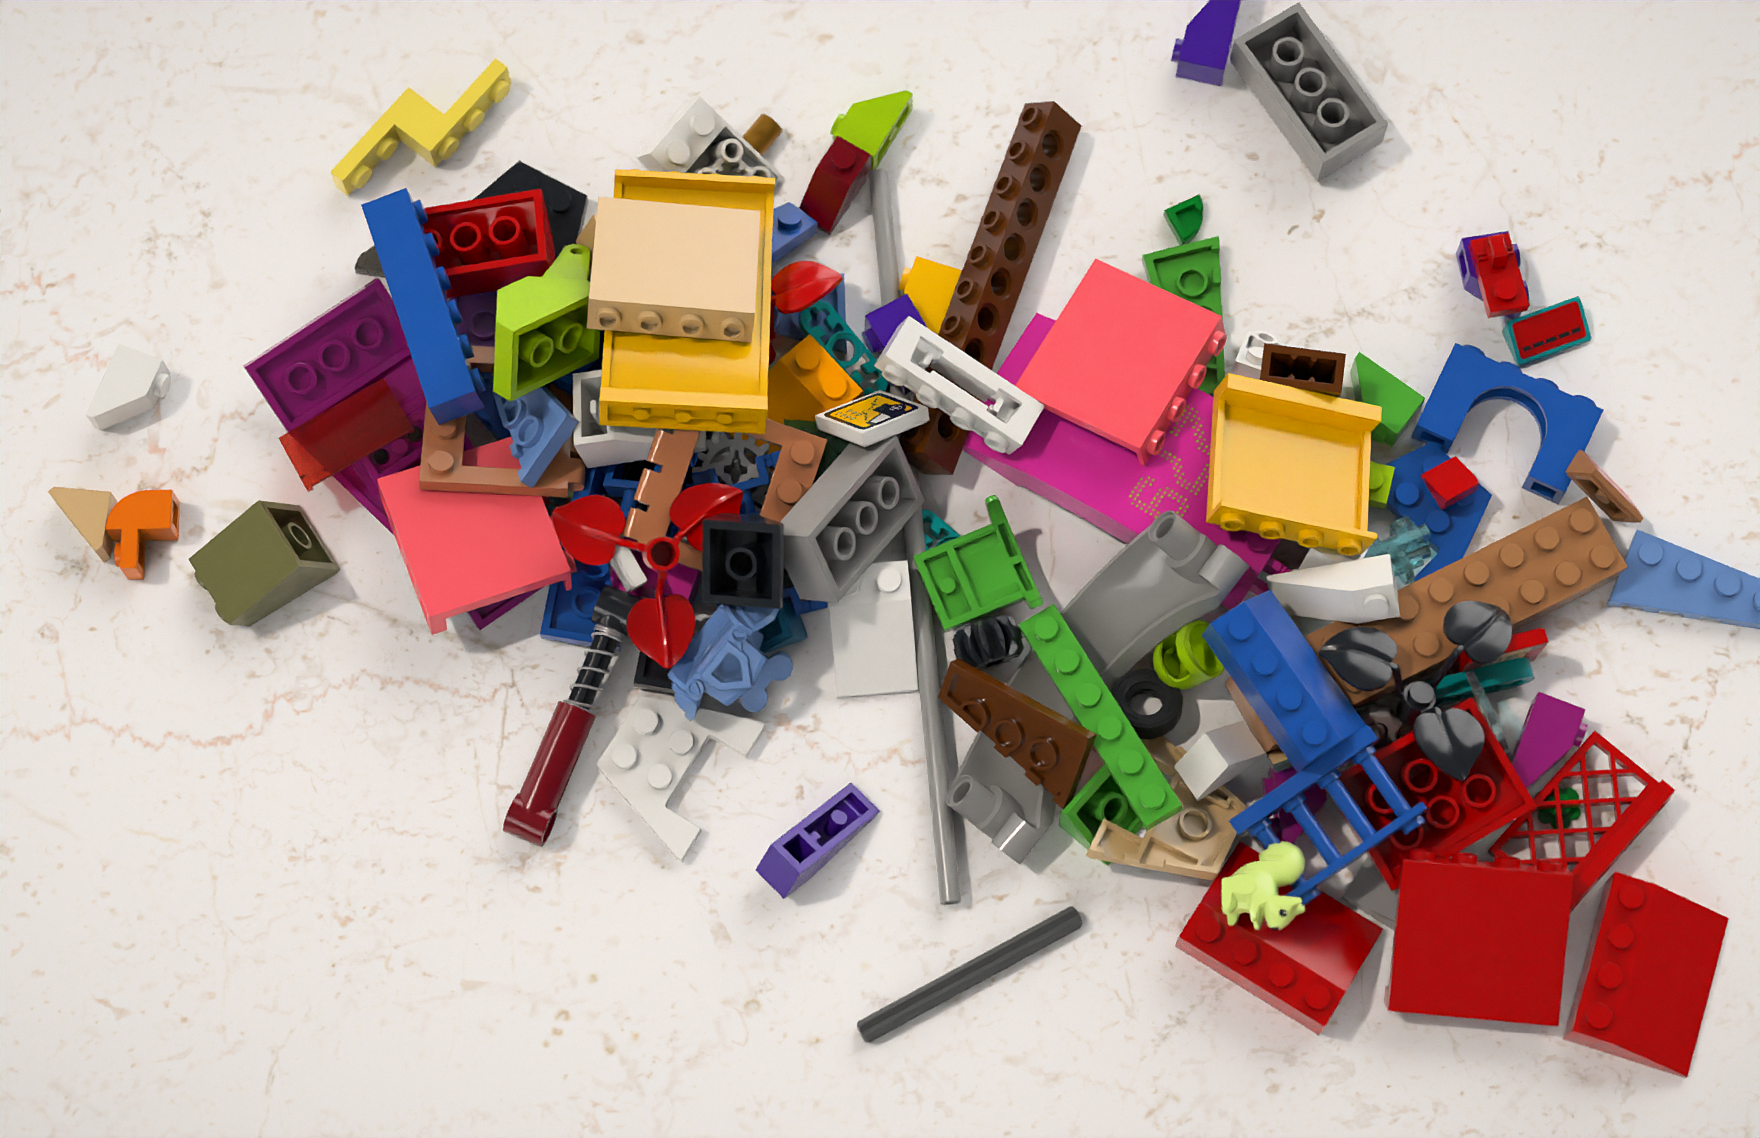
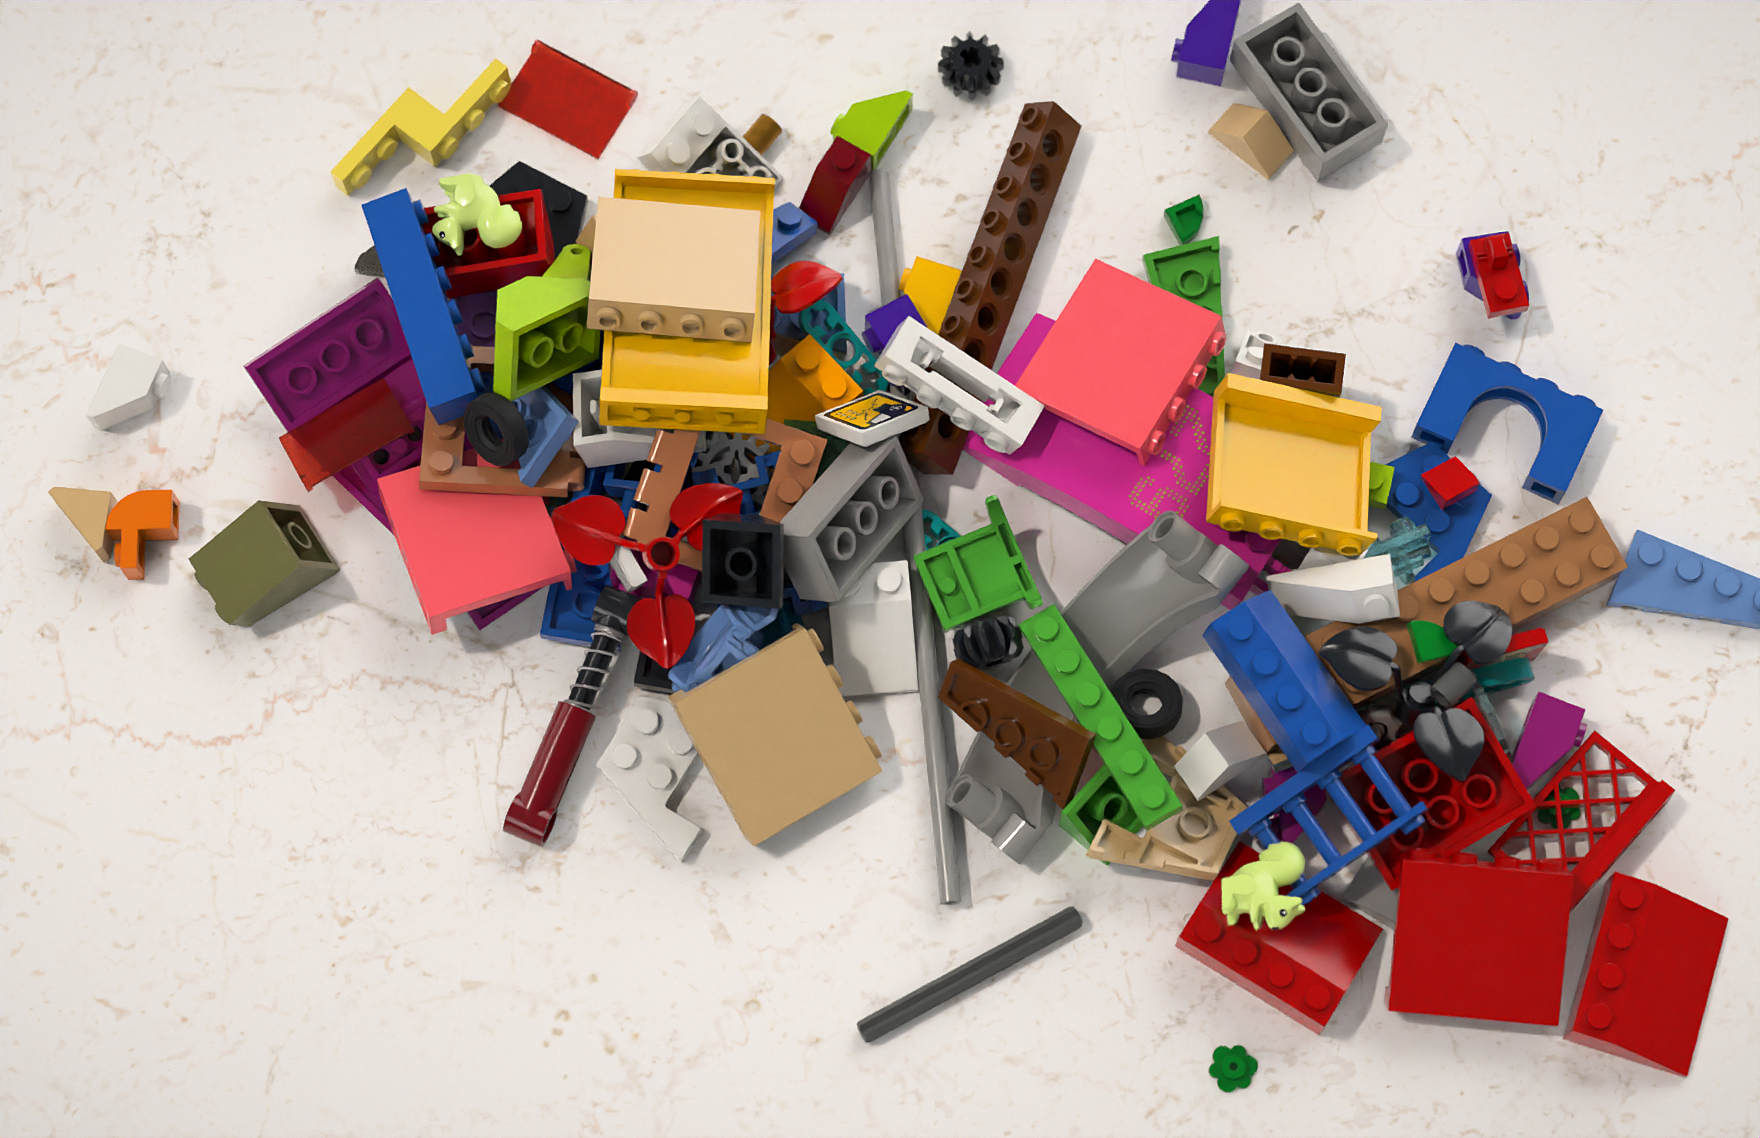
(474, 206): none -> yellowish green animal
(509, 422): none -> black tyre
(568, 99): none -> clear red piece
(777, 735): none -> tan panel
(815, 840): dark purple slope -> none
(974, 78): none -> black gear
(1185, 658): lime helmet -> none
(1226, 1078): none -> green plant
(1253, 138): none -> tan slope
(1380, 388): bright green slope -> none
(1429, 641): none -> green tile
(1452, 685): none -> dark grey hinge
(1547, 331): red slope -> none
(1602, 489): medium nougat slope -> none

